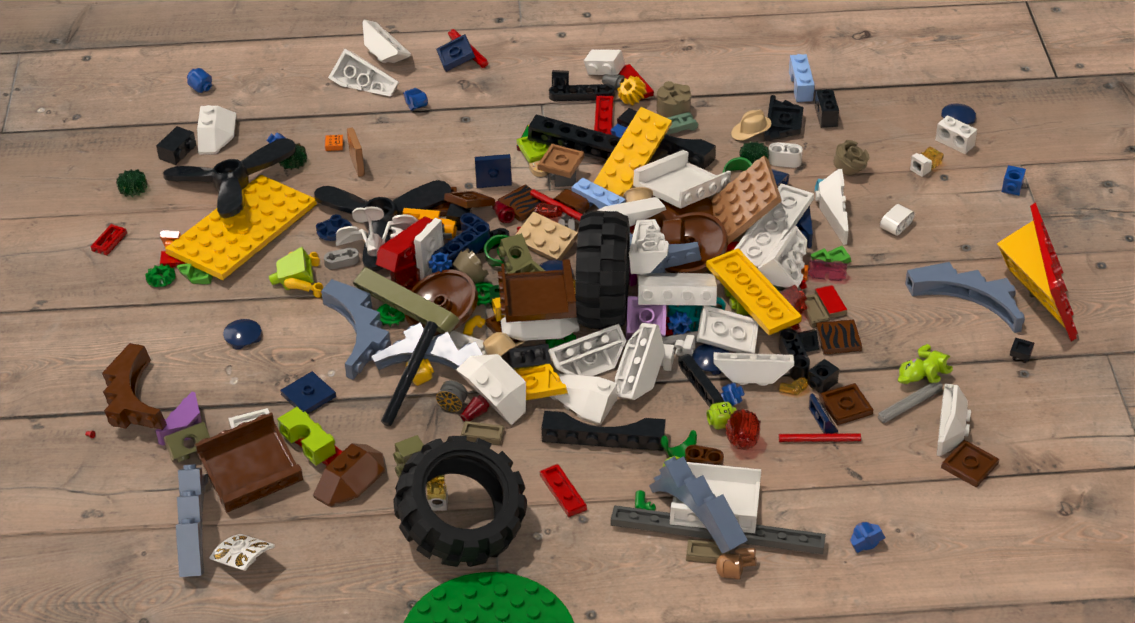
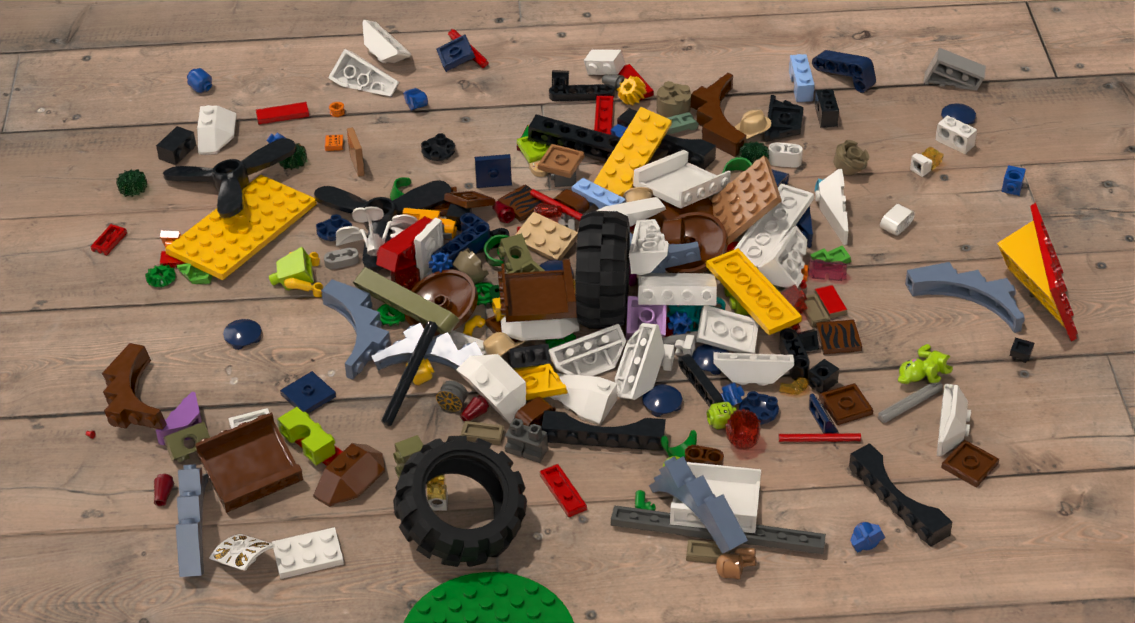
(162, 488): none -> dark red cone
(282, 113): none -> red tile
(307, 553): none -> white plate
(337, 109): none -> orange bush
(400, 182): none -> green helmet
(438, 148): none -> black dish
(526, 441): none -> dark grey hips
(533, 411): none -> reddish brown beam
(662, 400): none -> dark blue dish
(709, 115): none -> reddish brown arch
(762, 405): none -> dark blue dish
(855, 66): none -> dark blue beam
(925, 520): none -> black arch
(954, 70): none -> light grey wedge

